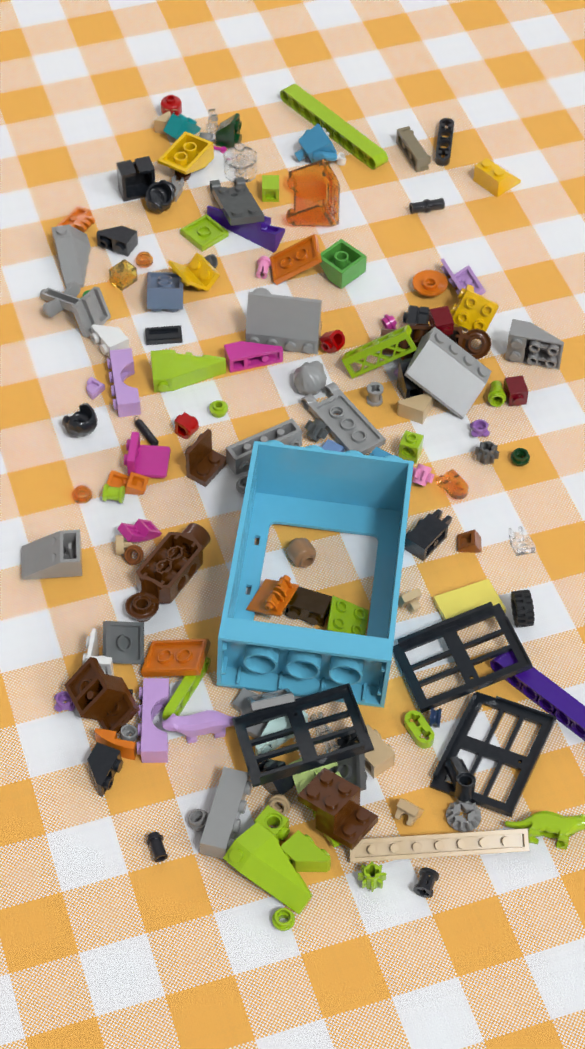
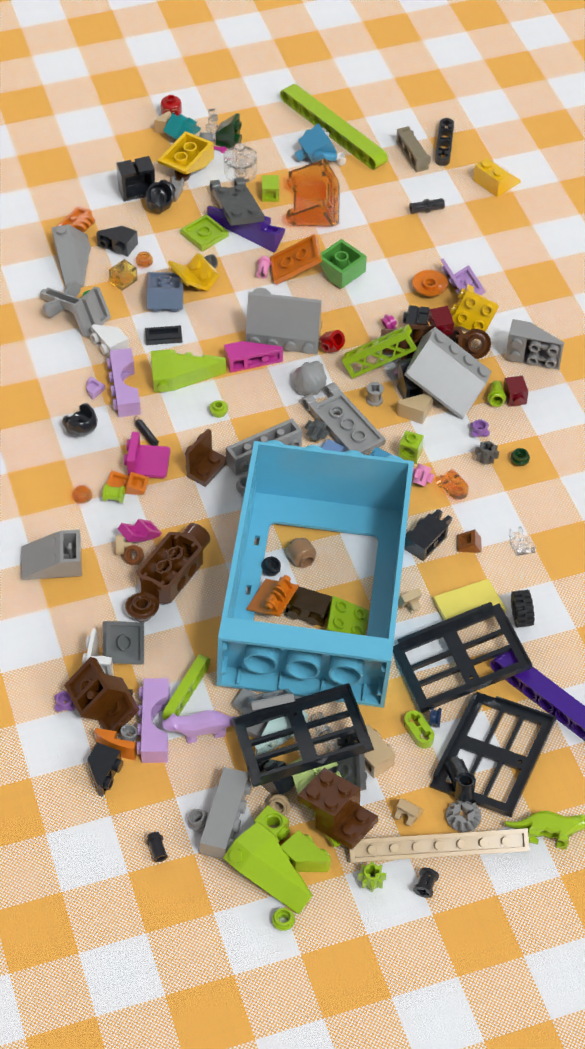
(175, 657): orange tile -> none
(185, 425): red plate -> none
(271, 566): none -> black plate

